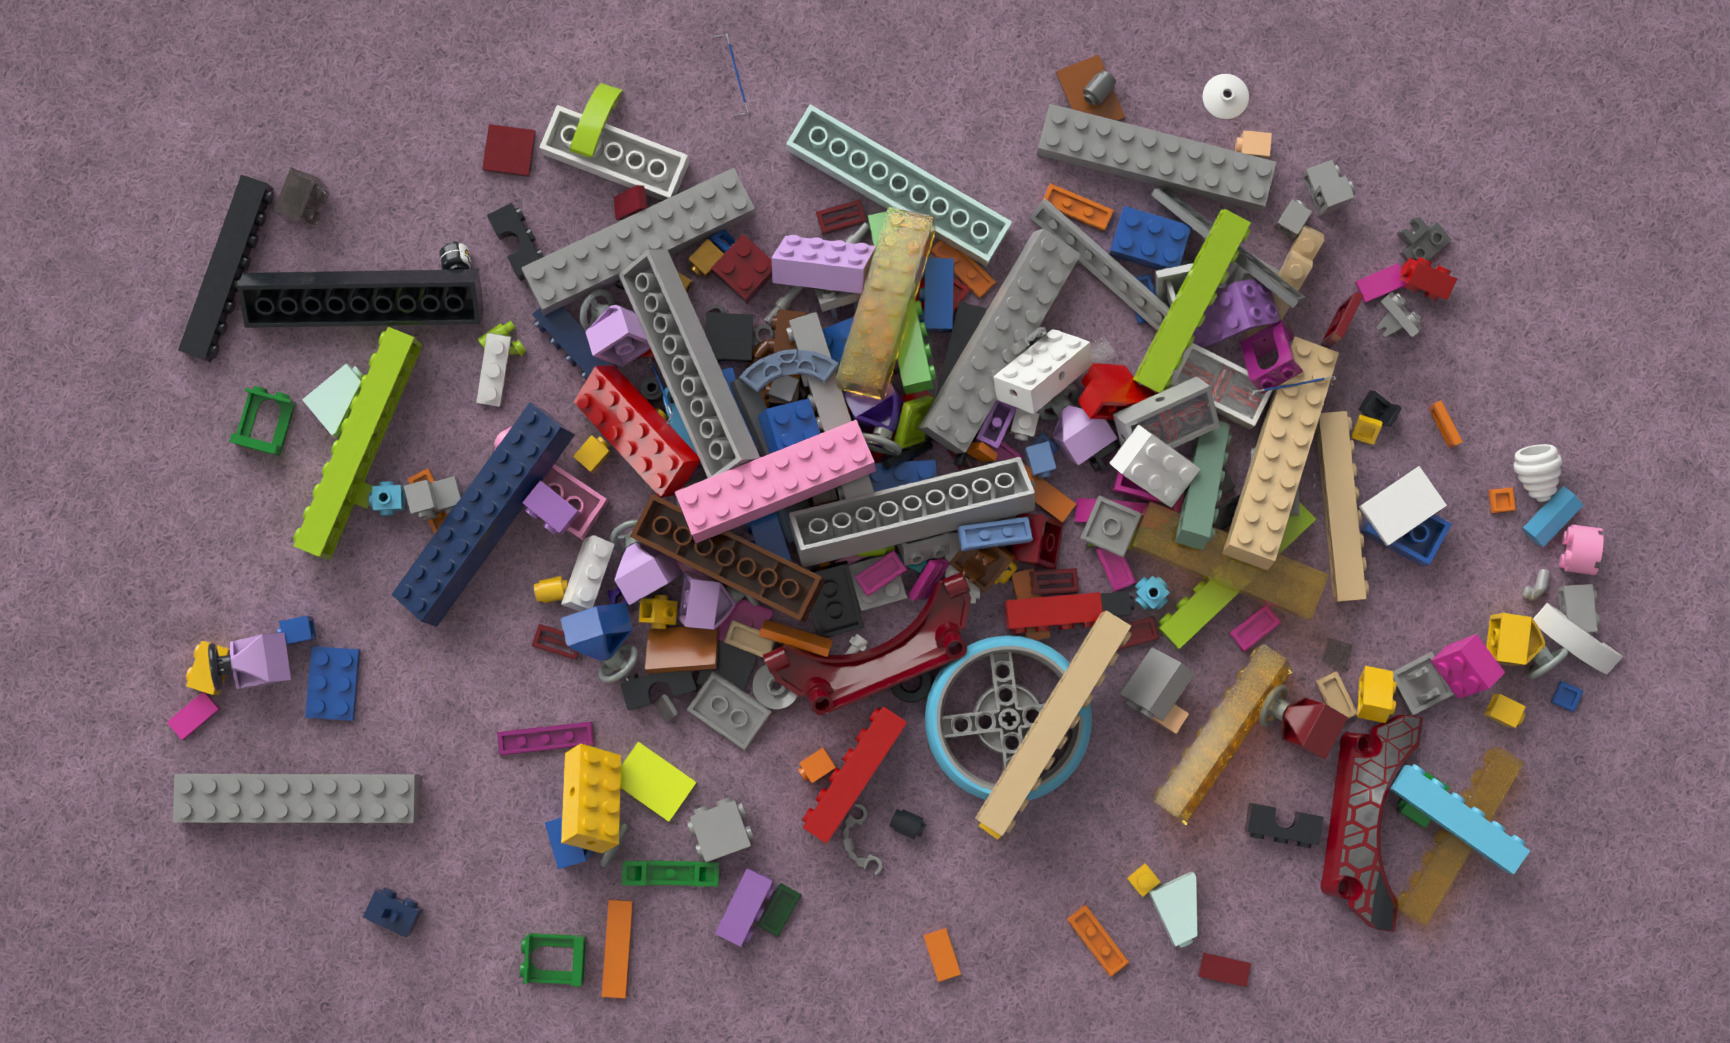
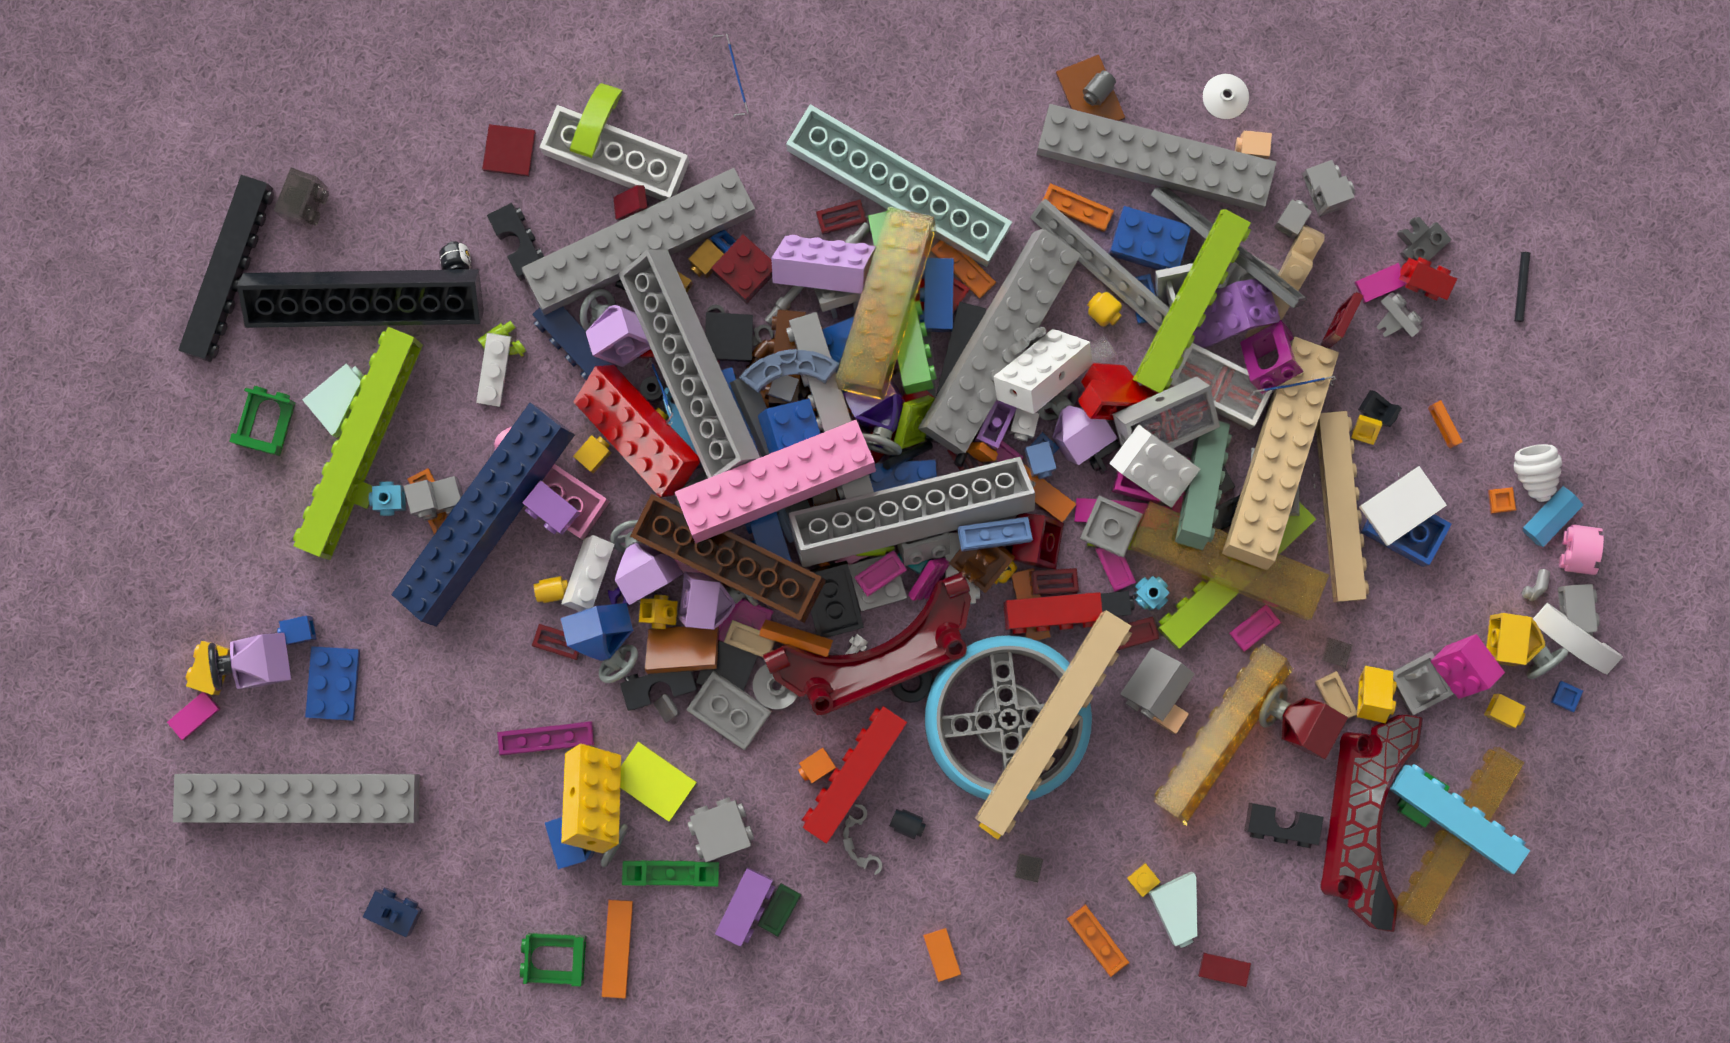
(1028, 867): none -> clear smoke plate
(1104, 309): none -> yellow head
(1522, 286): none -> black bar

